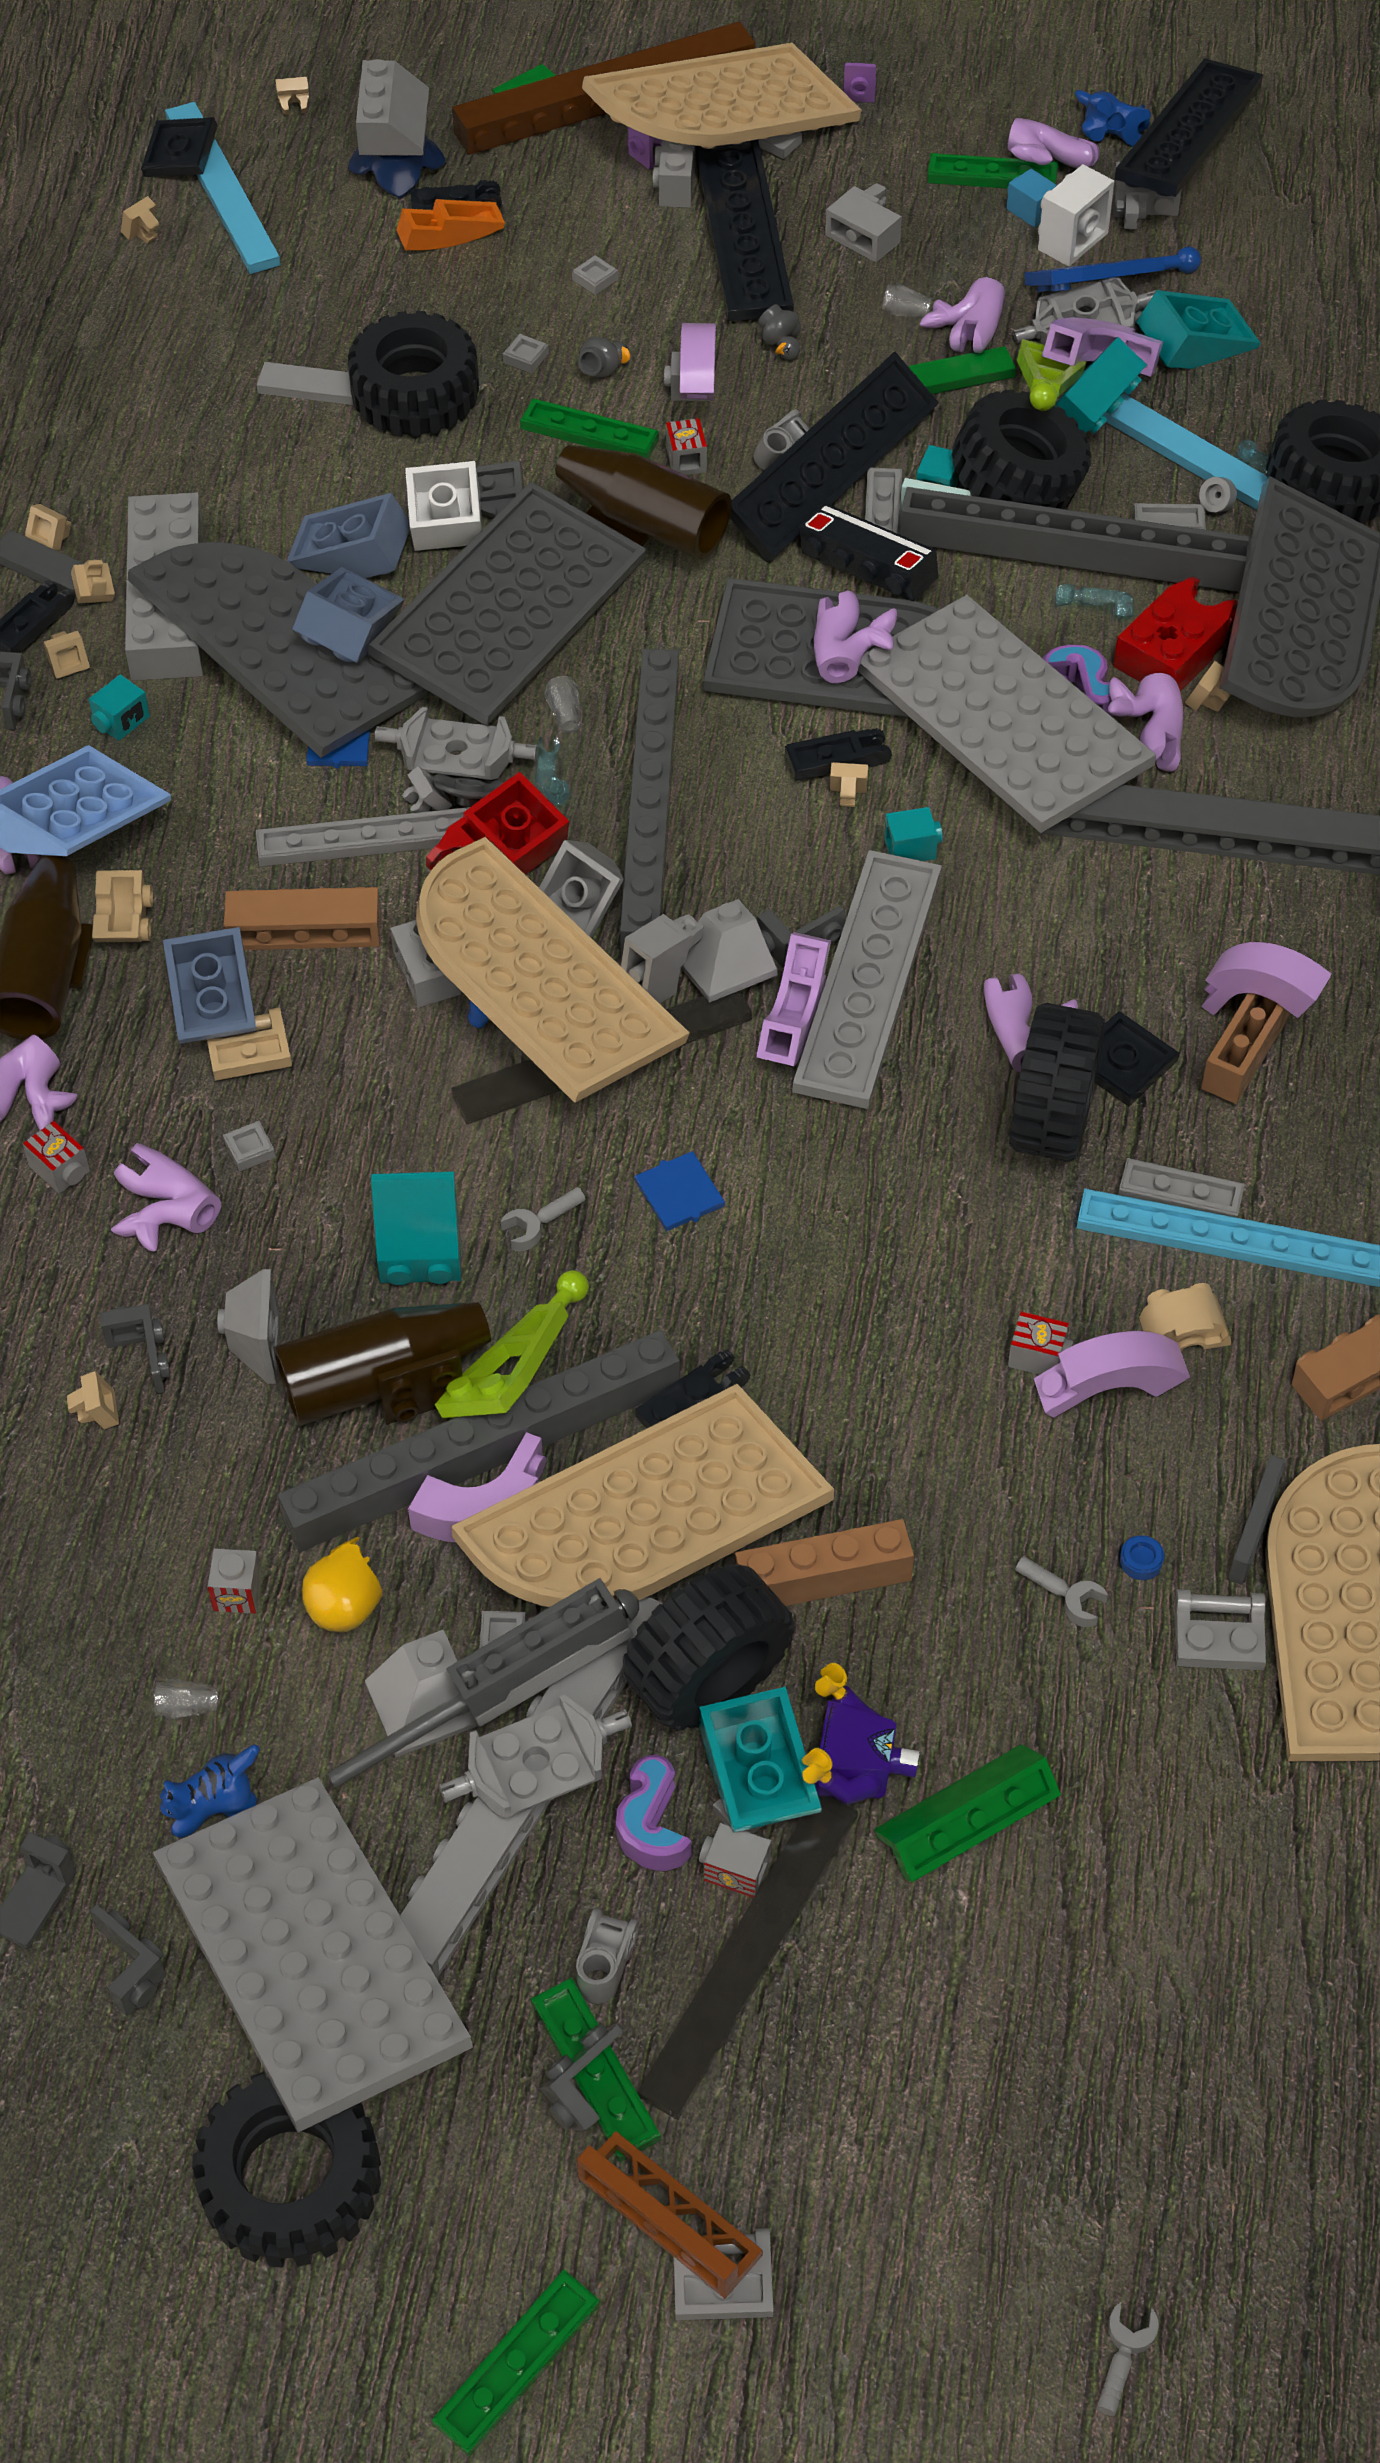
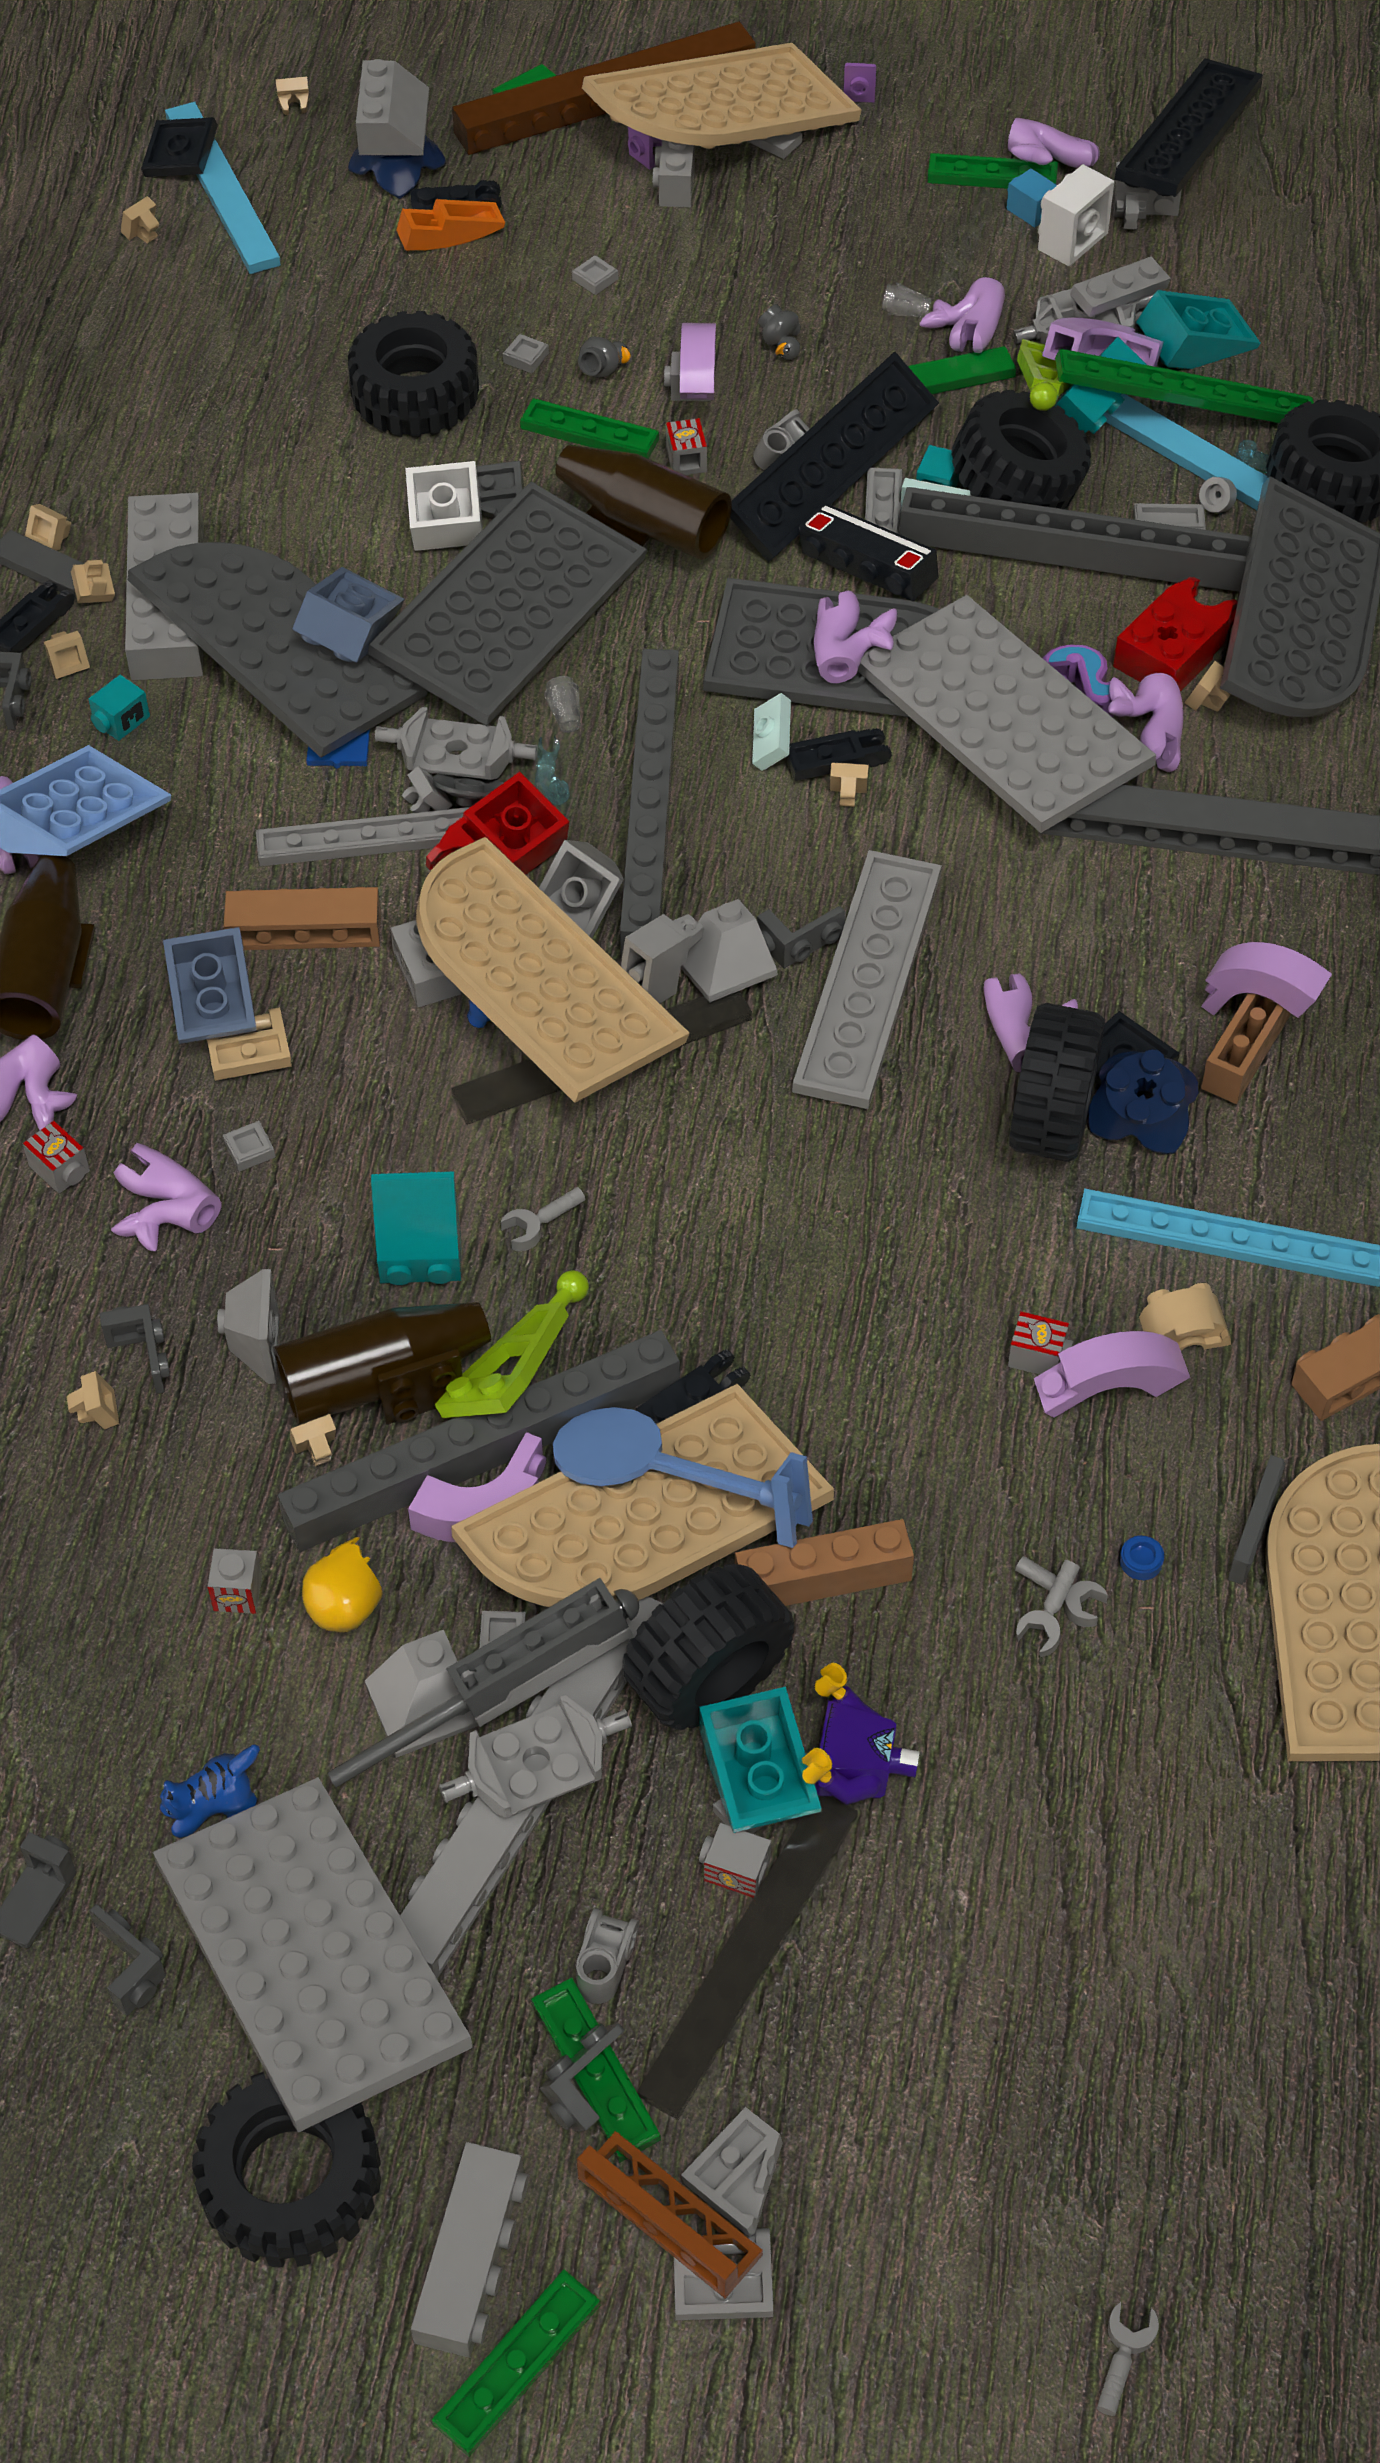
(122, 907): tan cylinder -> none
(183, 1698): clear cone -> none
(305, 383): light grey tile -> none
(314, 1438): none -> tan tile
(356, 536): sand blue slope -> none
(468, 2250): none -> light grey brick
(624, 1444): none -> medium blue piece
(640, 1813): medium lavender animal -> none
(679, 1191): blue piece -> none
(737, 2170): none -> light grey wing
(743, 230): black plate -> none
(771, 731): none -> light aqua plate
(798, 997): lavender arch -> none
(863, 222): light grey hinge -> none
(912, 834): teal brick -> none
(969, 1811): green panel -> none
(1045, 1619): none -> light grey piece
(1096, 596): clear light blue arm -> none
(1110, 116): blue animal -> none
(1120, 286): none -> light grey plate
(1157, 1121): none -> dark blue brick
(1175, 386): none -> green tile
(1180, 1188): light grey tile -> none
(1186, 260): blue plate -> none
(1220, 1642): light grey plate -> none

